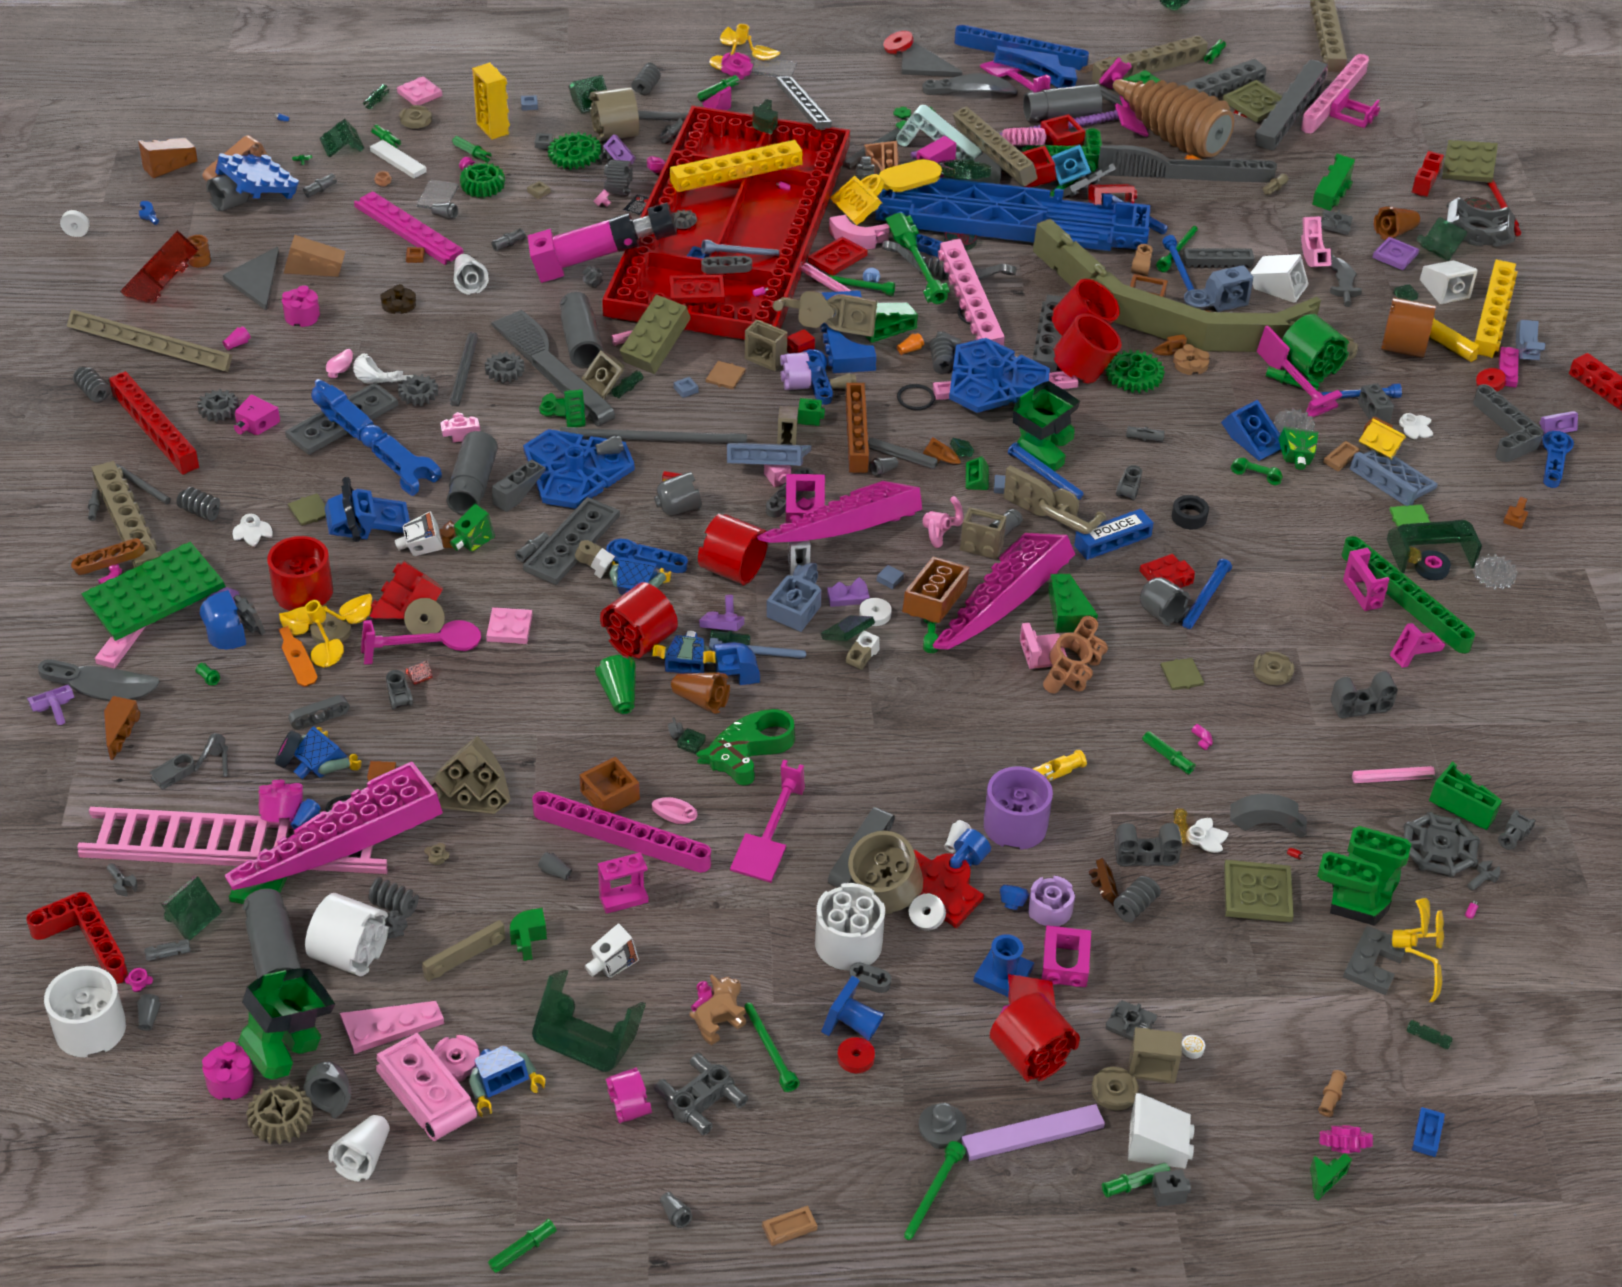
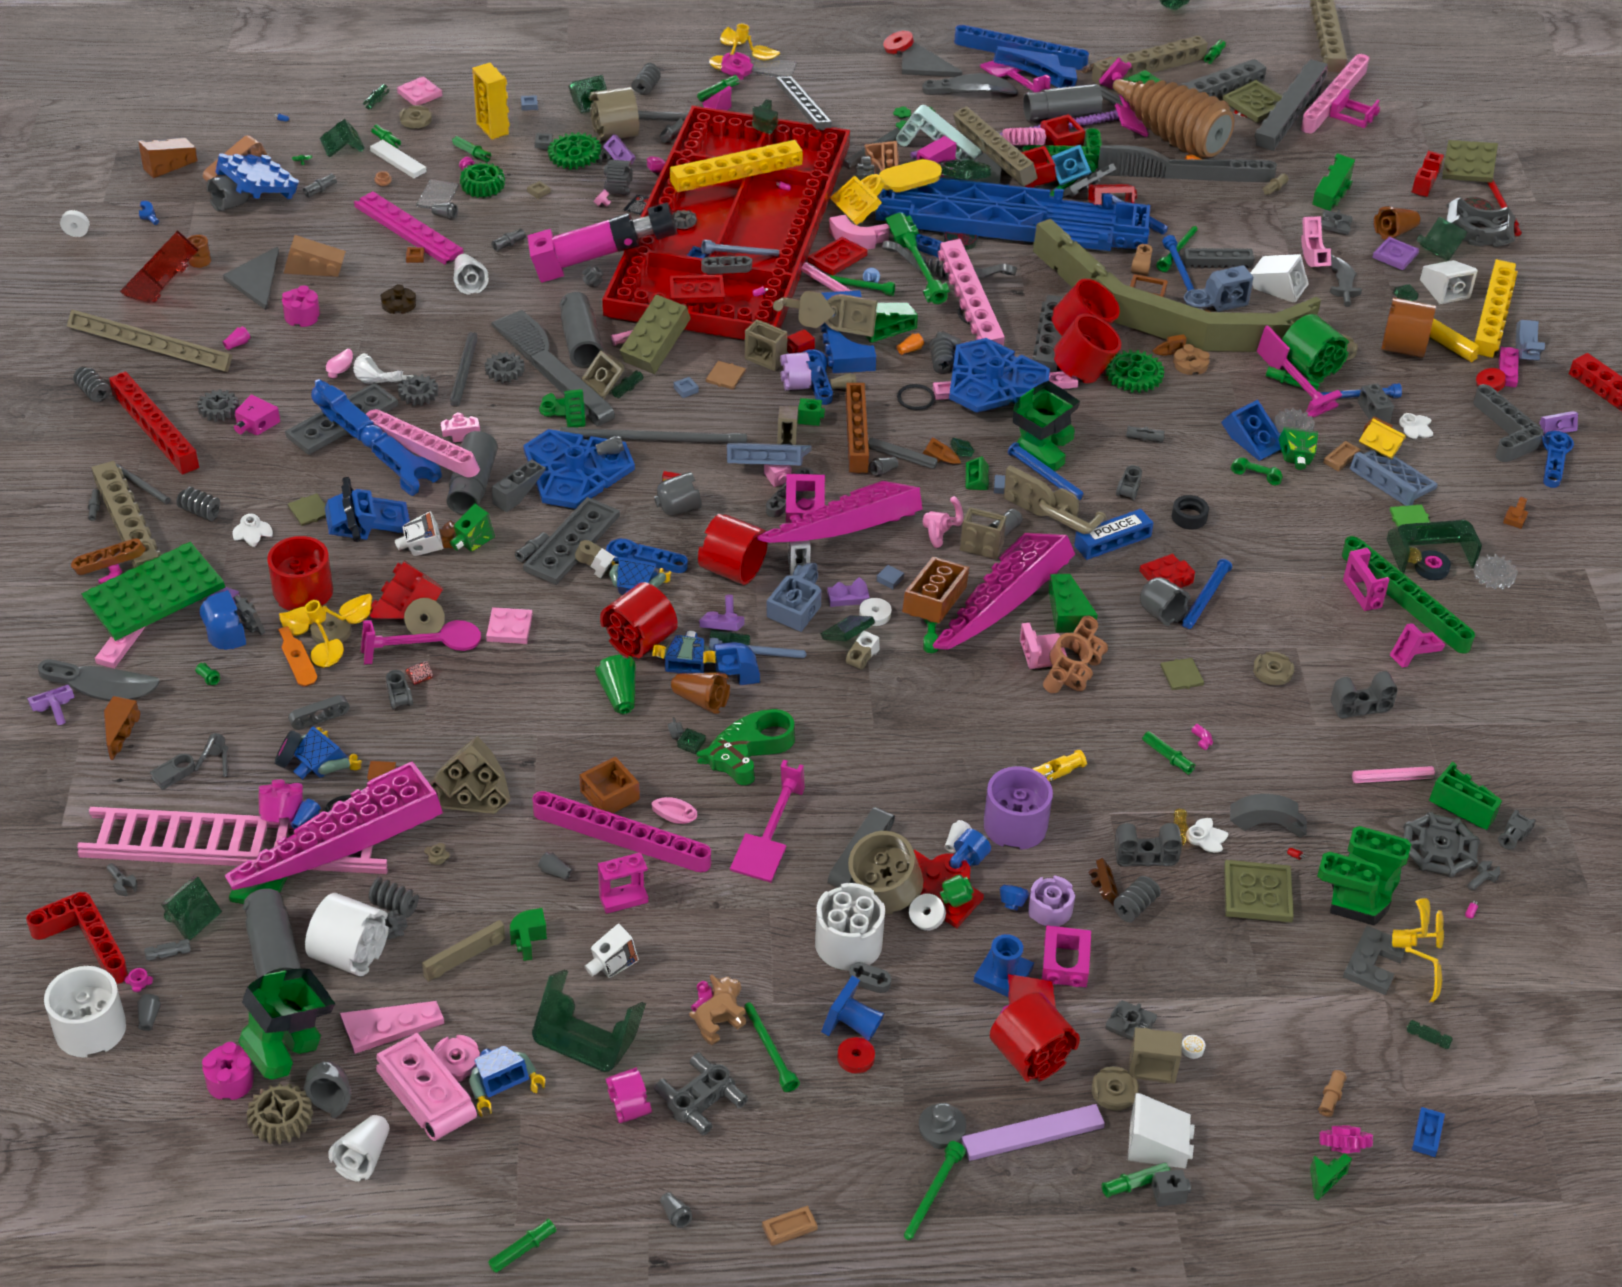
(426, 444): none -> bright pink beam
(957, 891): none -> green head

